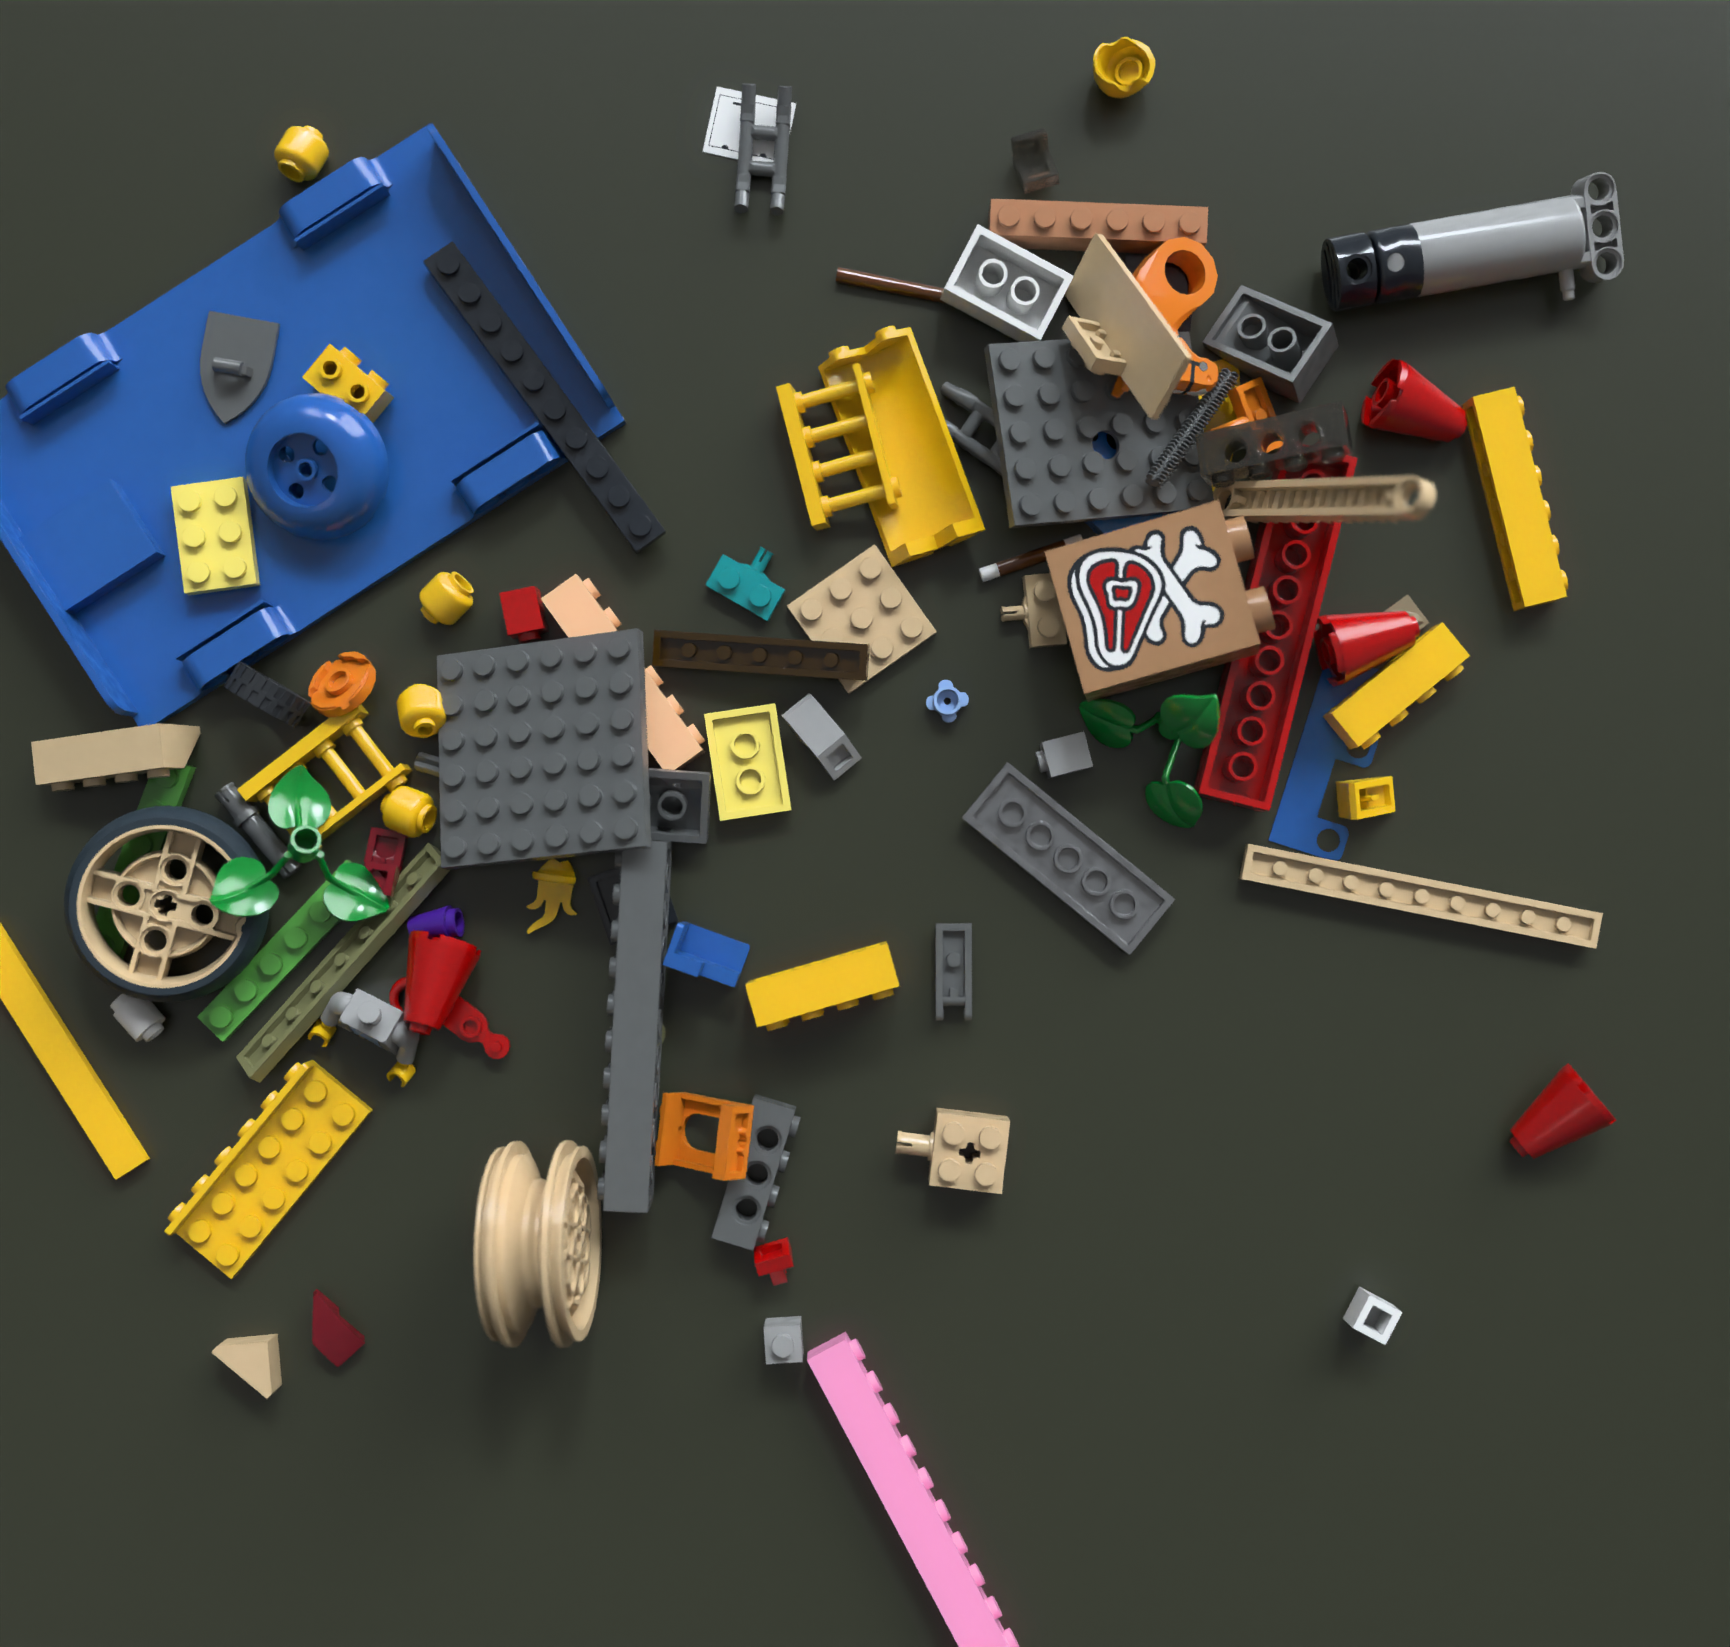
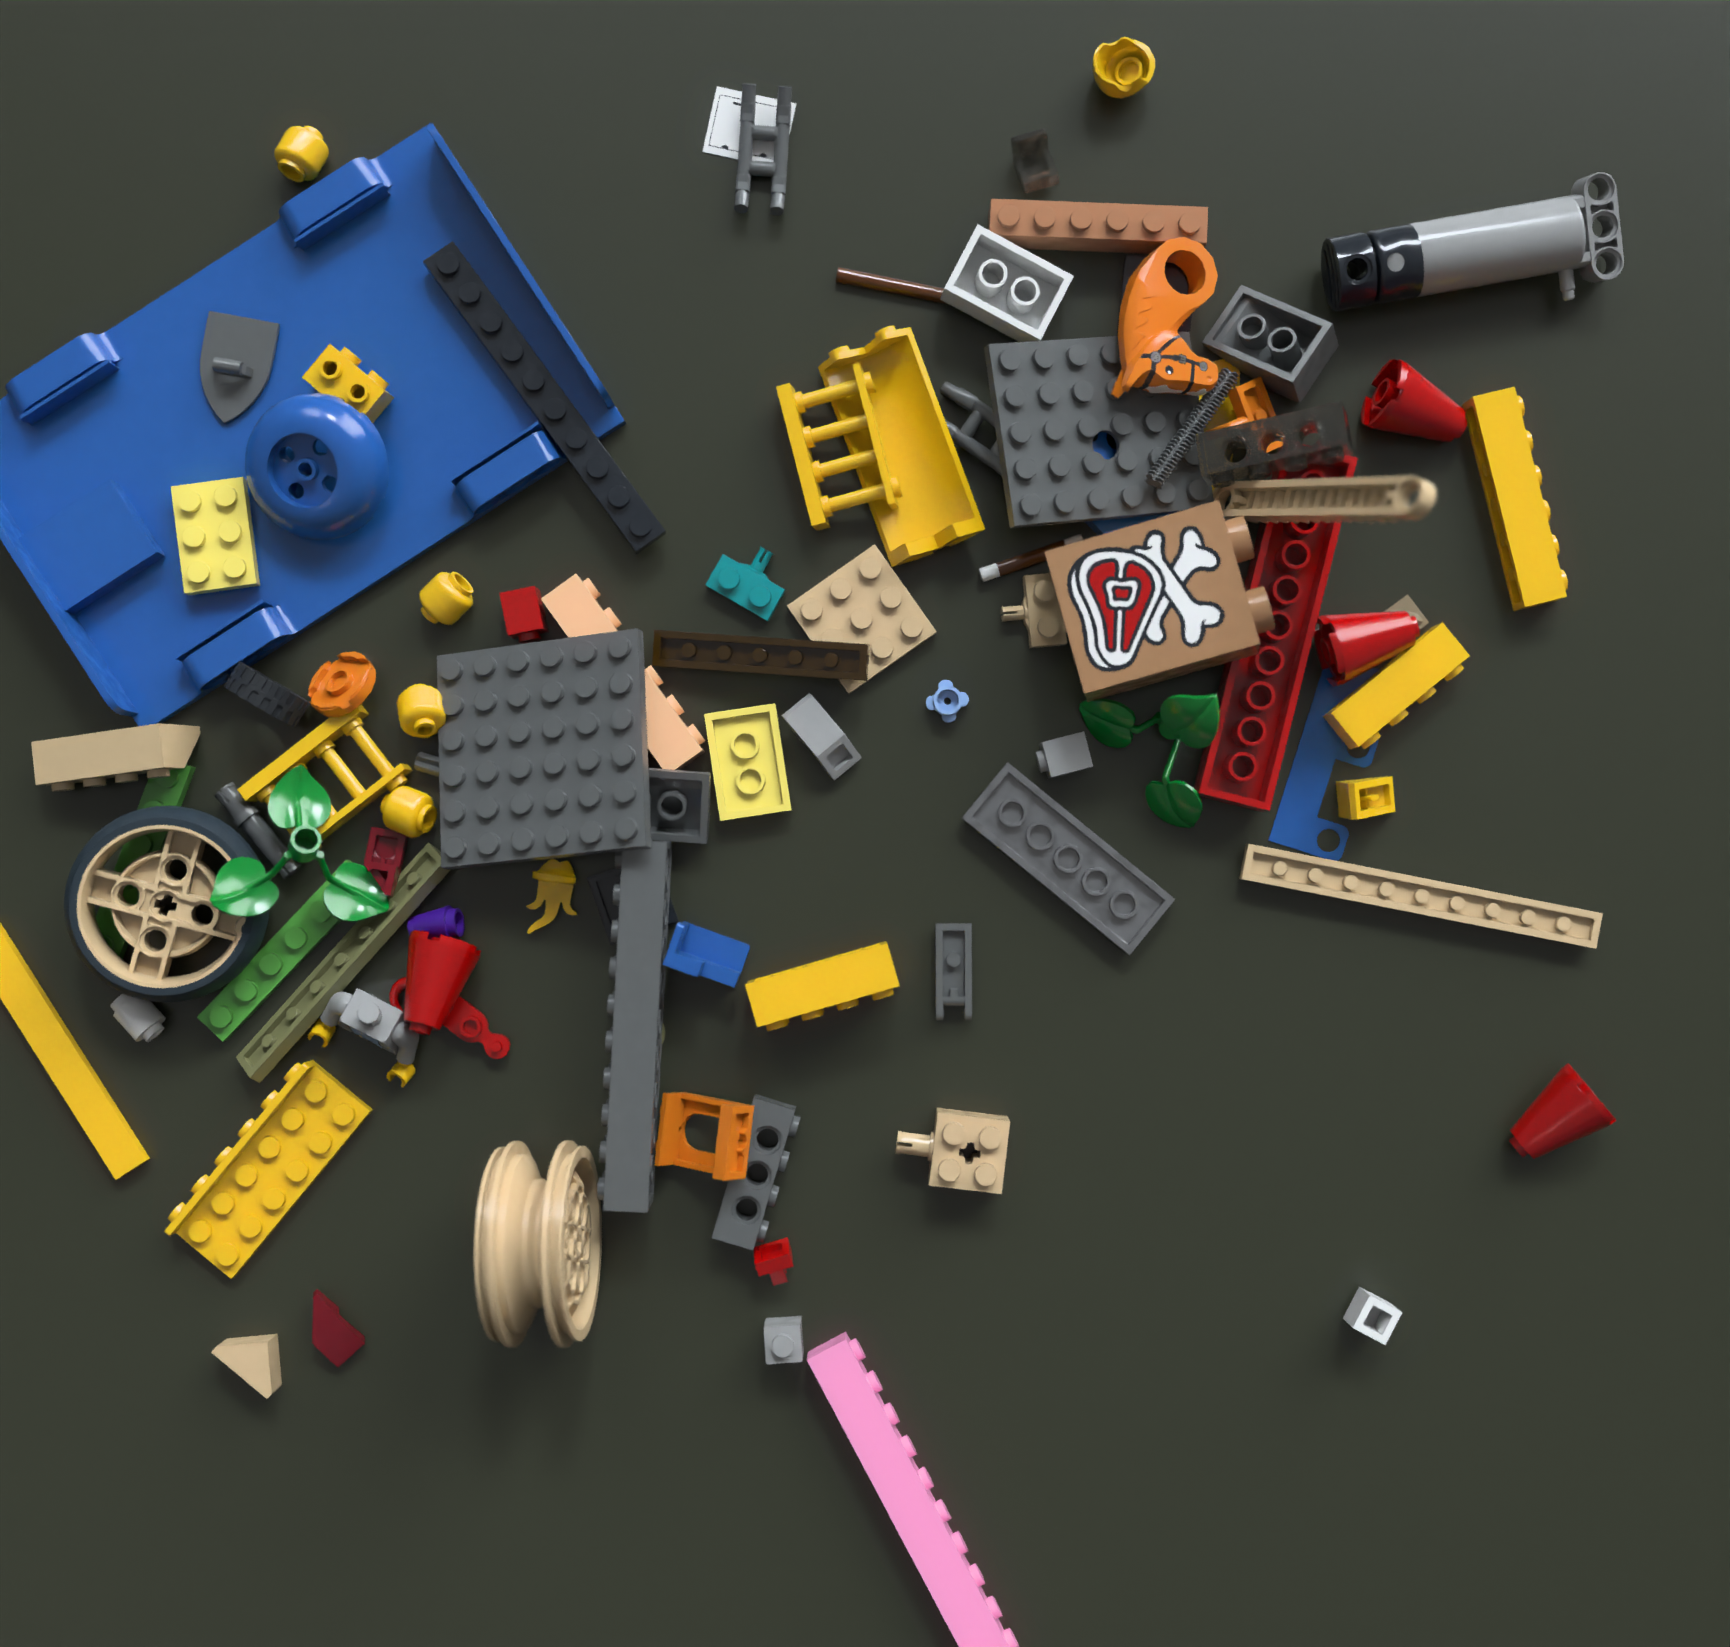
(1123, 329): tan bracket -> none

